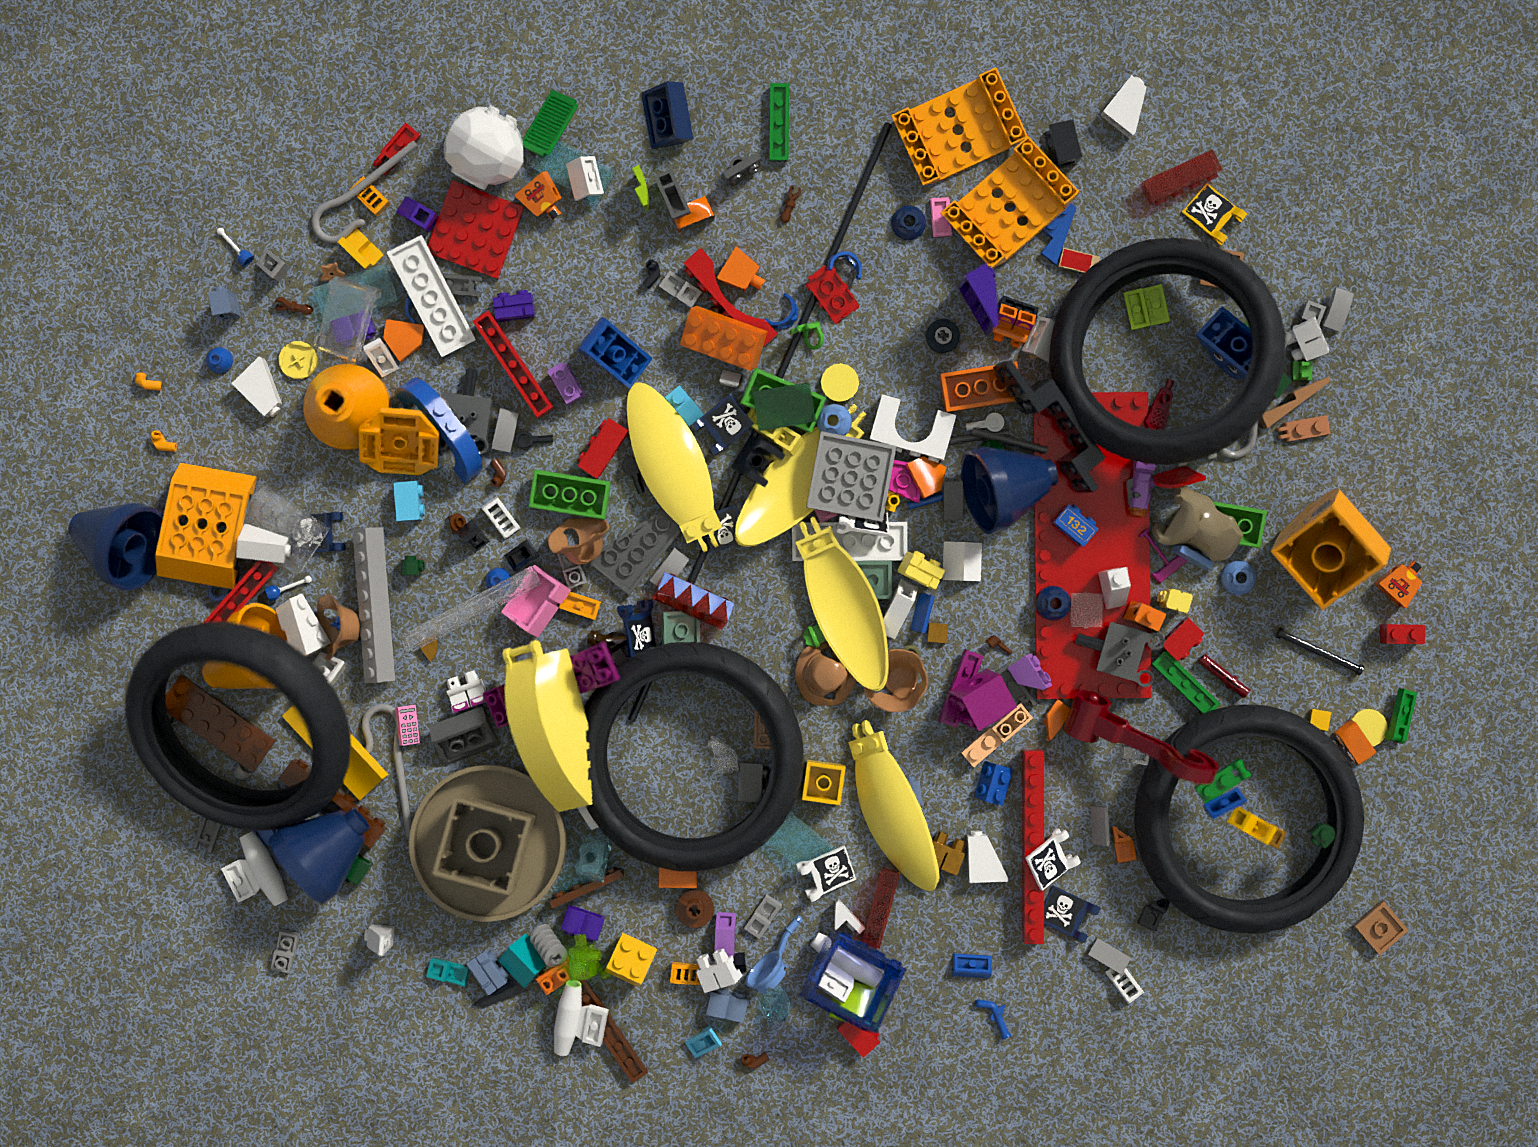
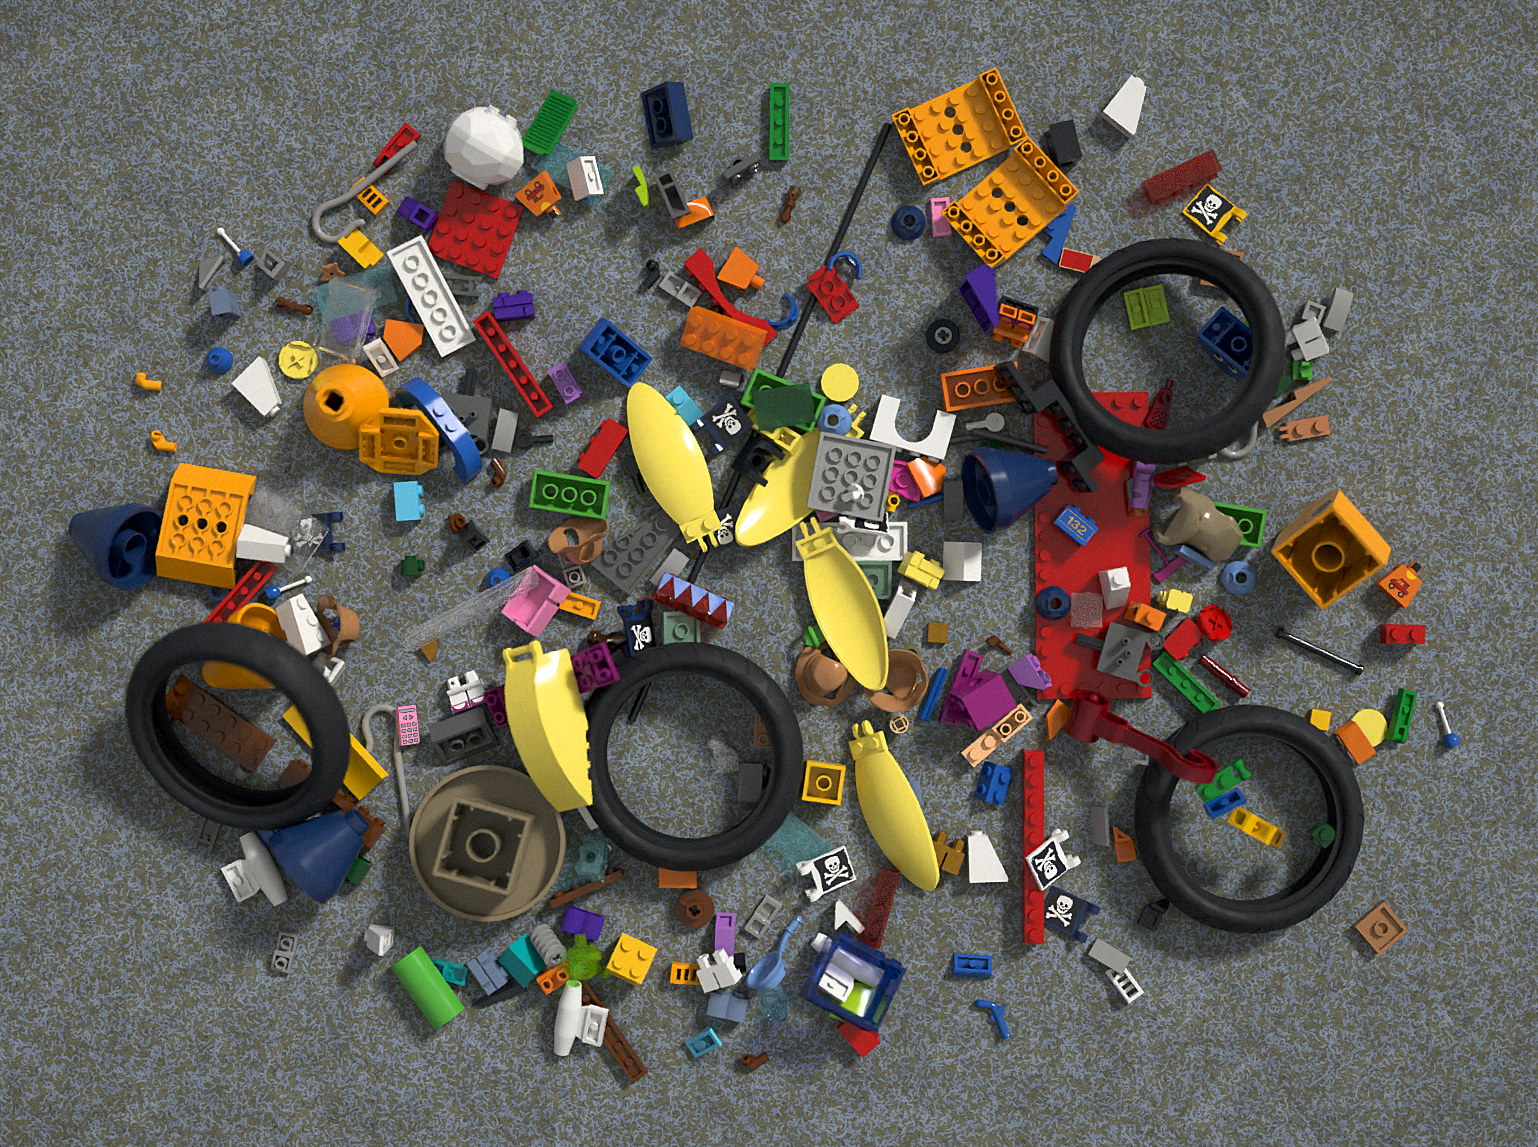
(210, 270): none -> light grey slope
(373, 605): light grey brick -> none
(427, 987): none -> bright green brick
(490, 504): white slope -> none
(805, 328): bright green piece -> none
(854, 493): none -> white plate
(896, 721): none -> tan wheel
(922, 612): blue slope -> none
(933, 694): none -> blue axle
(1214, 623): none -> red tile
(1450, 739): none -> hinge

